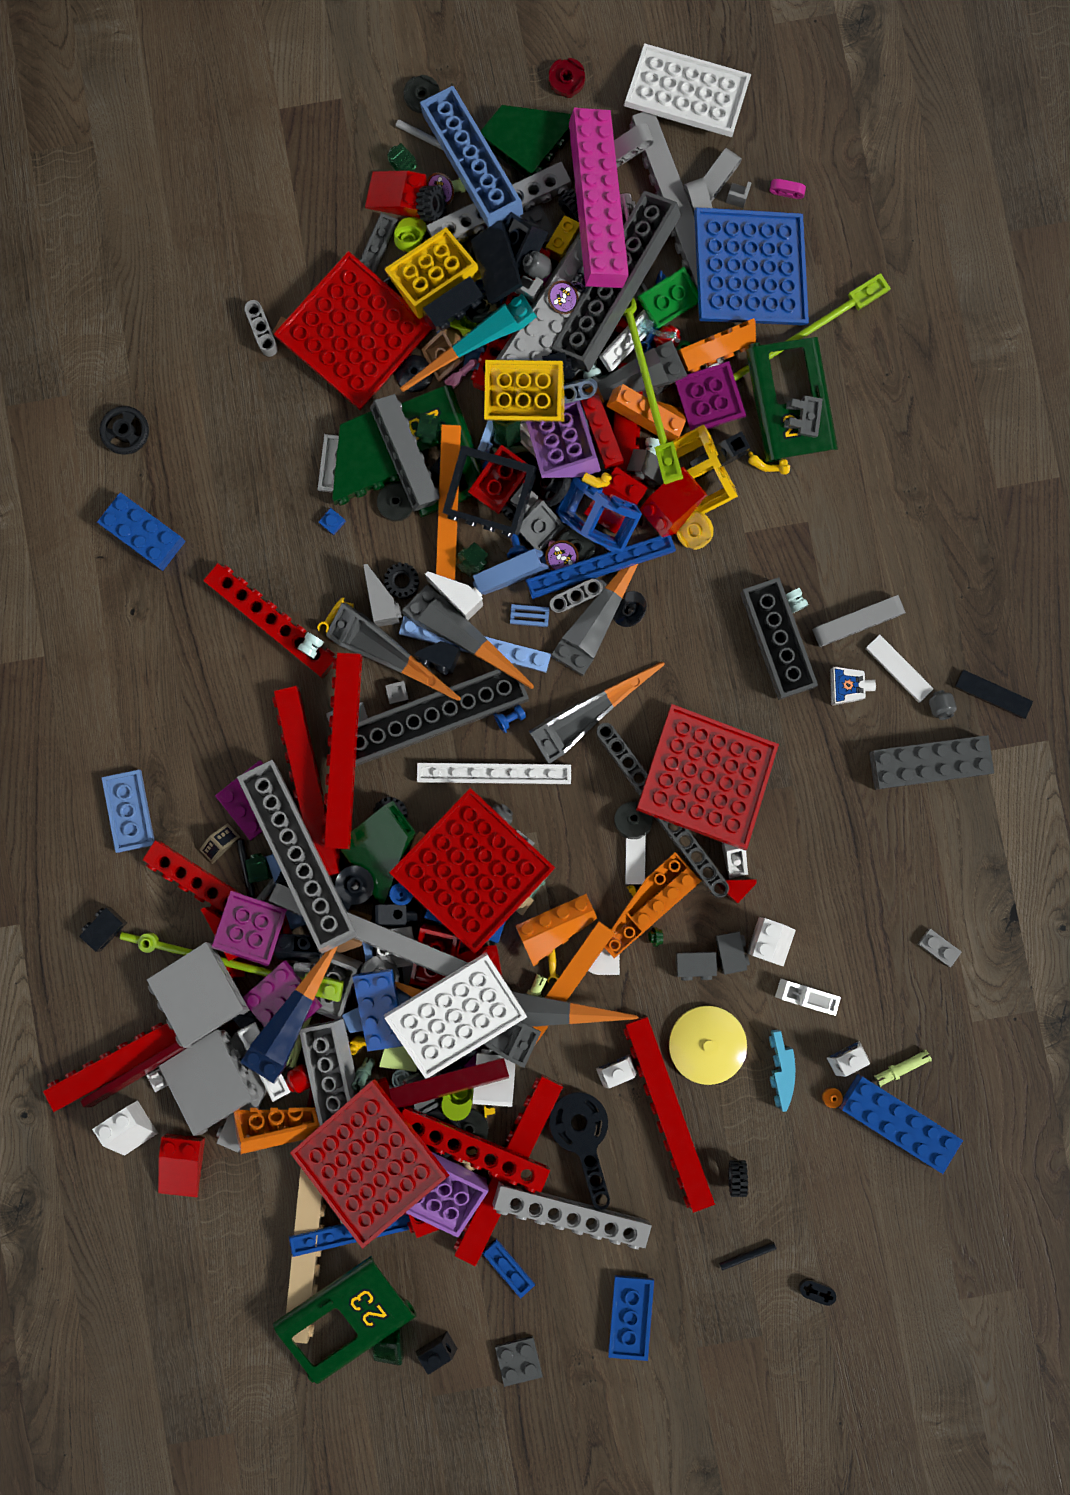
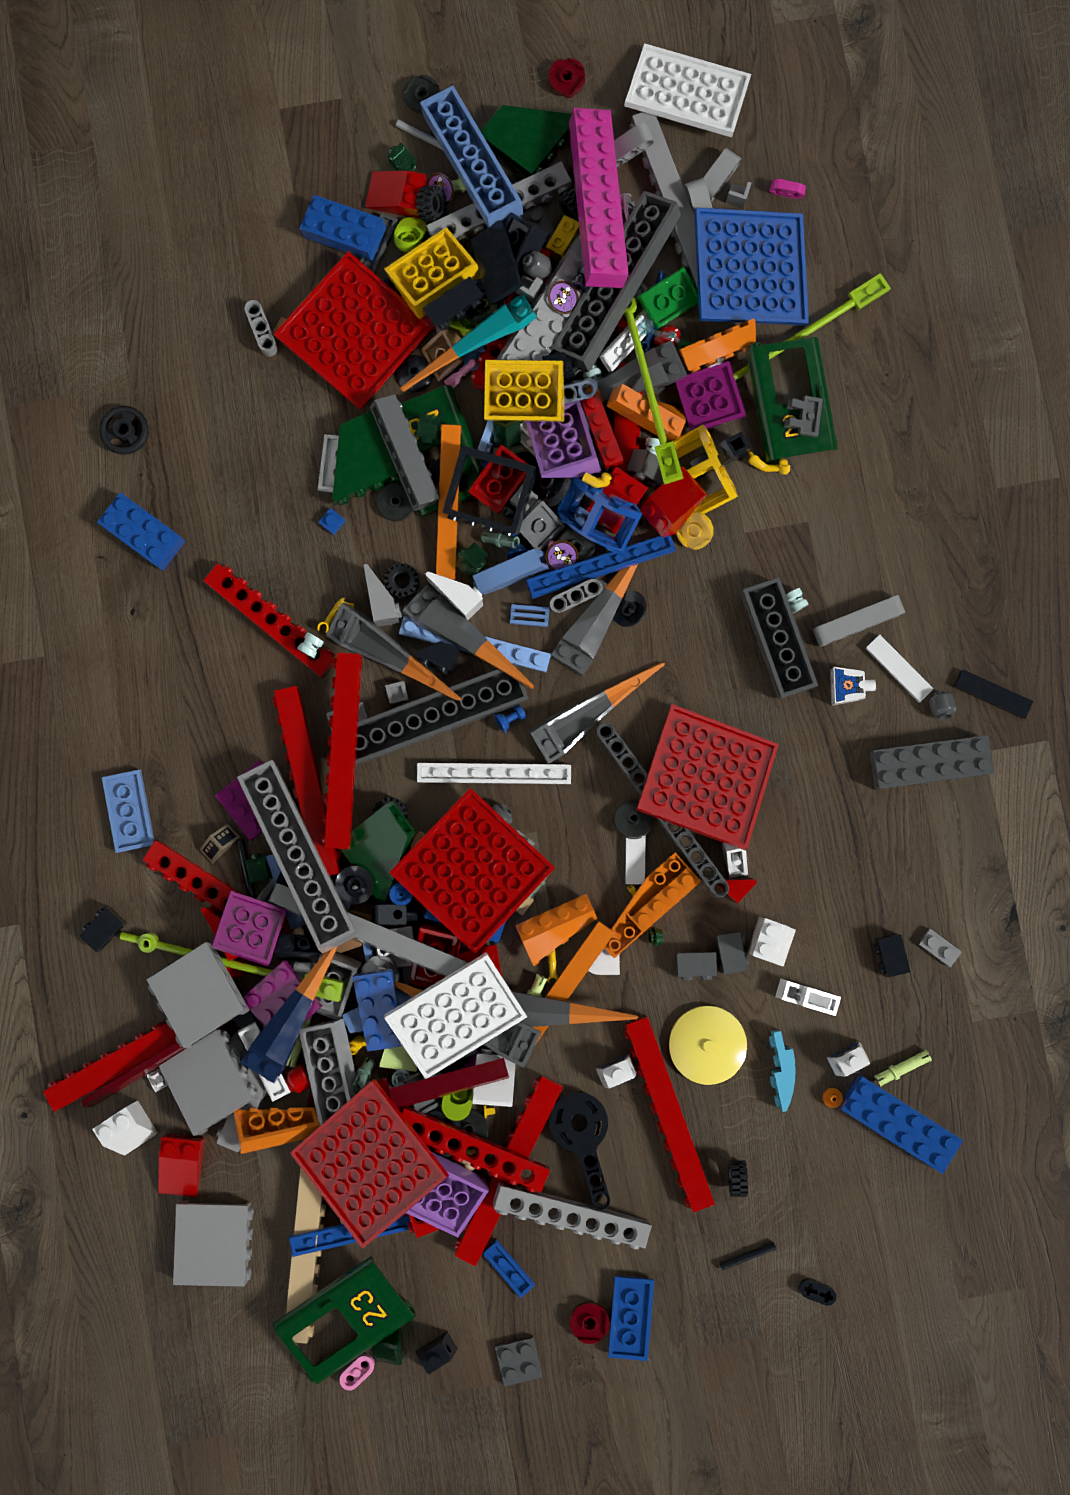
(212, 1244): none -> light grey panel
(343, 228): none -> blue brick
(358, 1371): none -> bright pink plate
(500, 540): none -> sand green pin
(581, 515): none -> medium blue tile
(597, 1330): none -> dark red plate
(891, 955): none -> black brick

